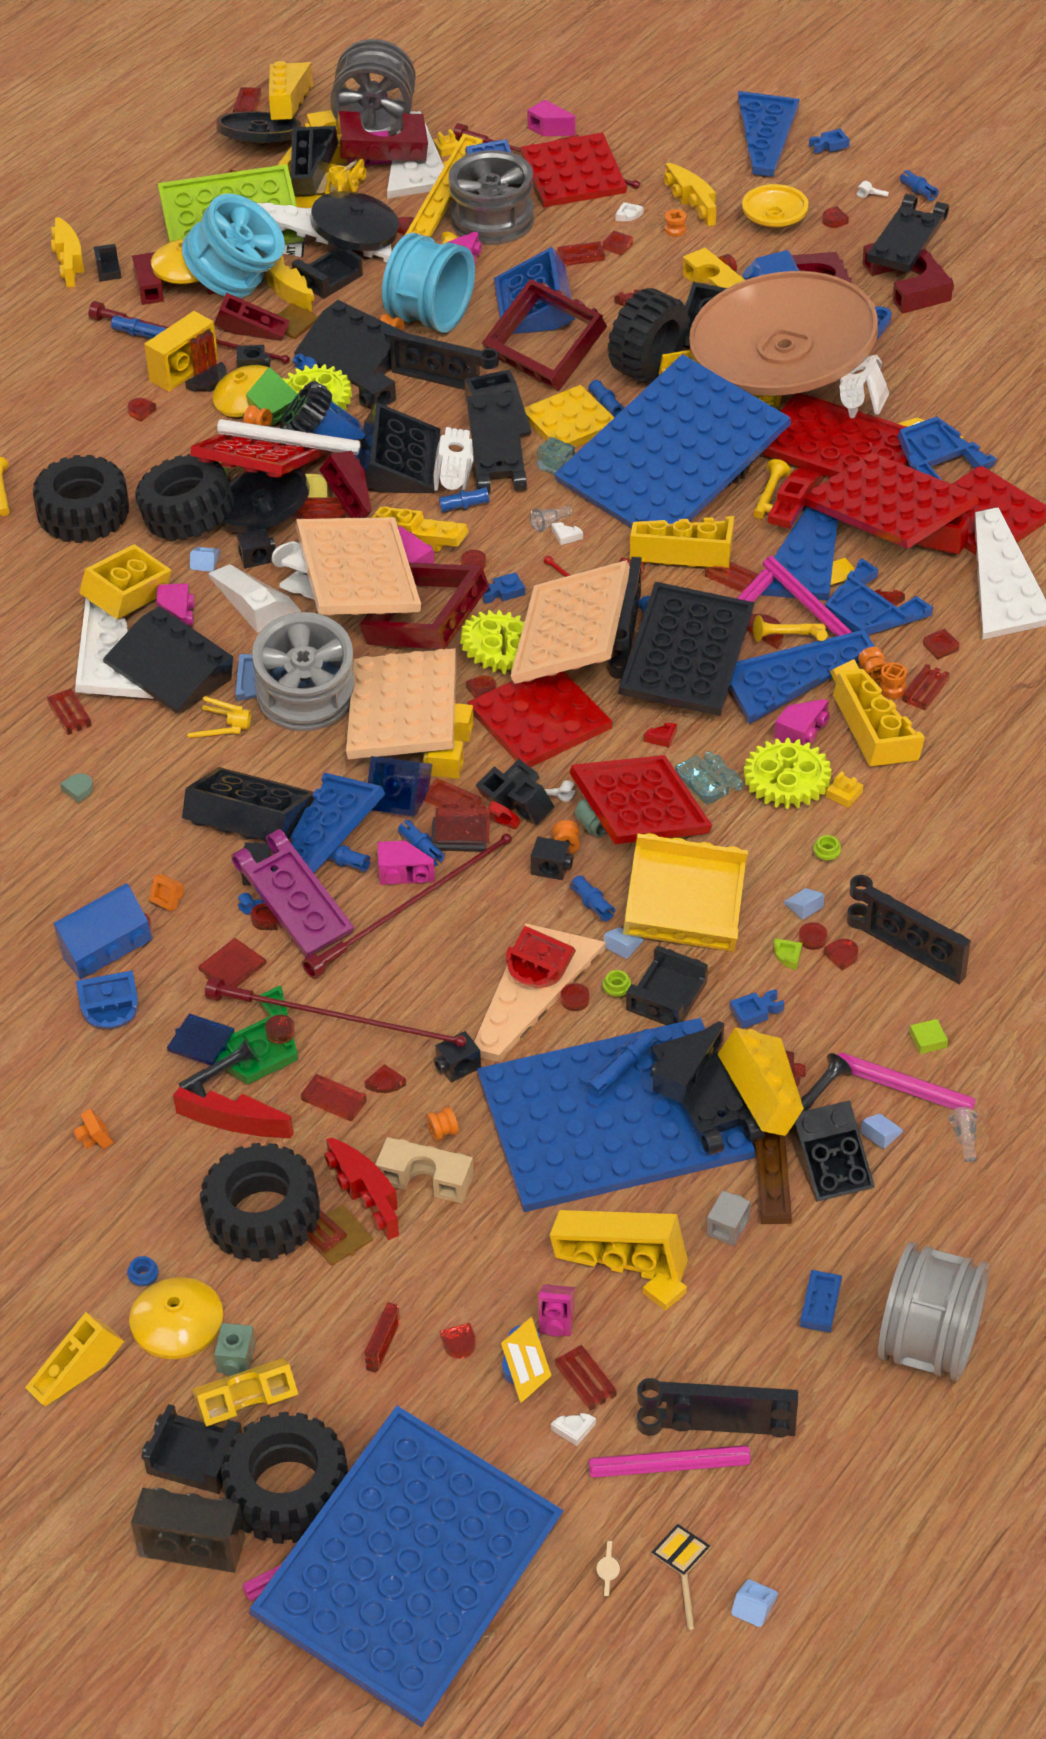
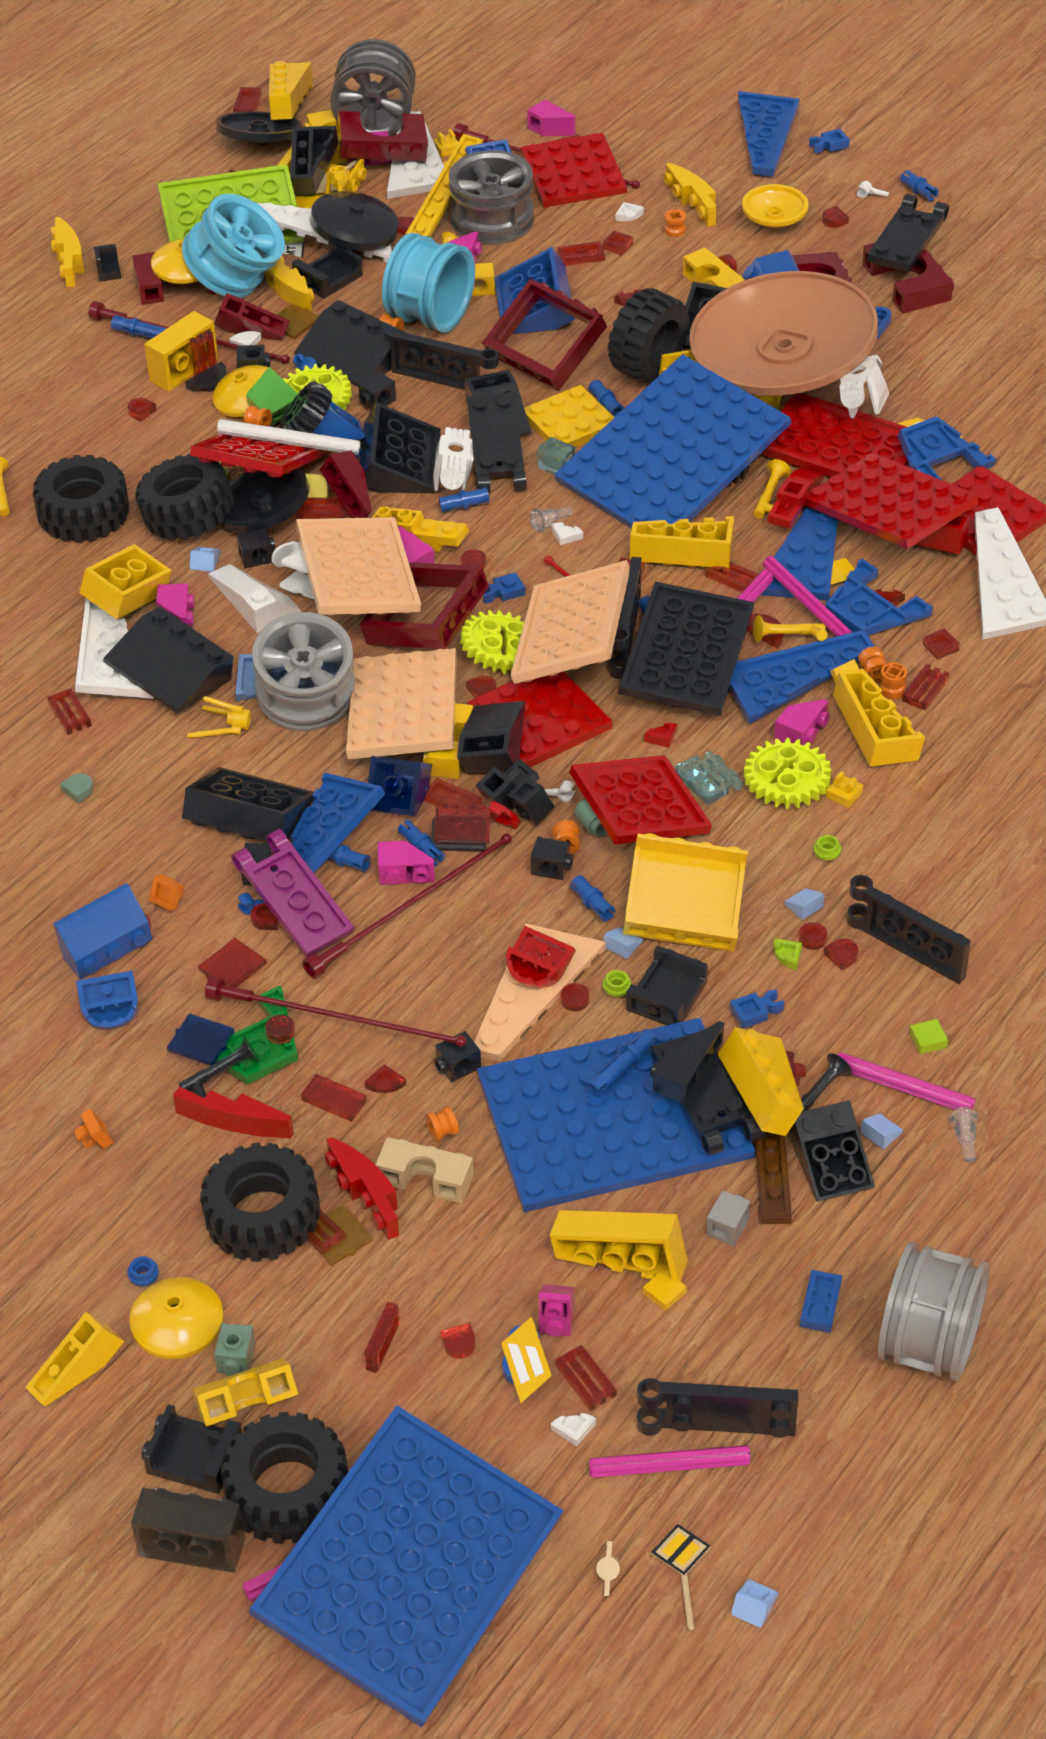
(246, 338): none -> white tile
(484, 280): none -> yellow brick
(491, 737): none -> black slope

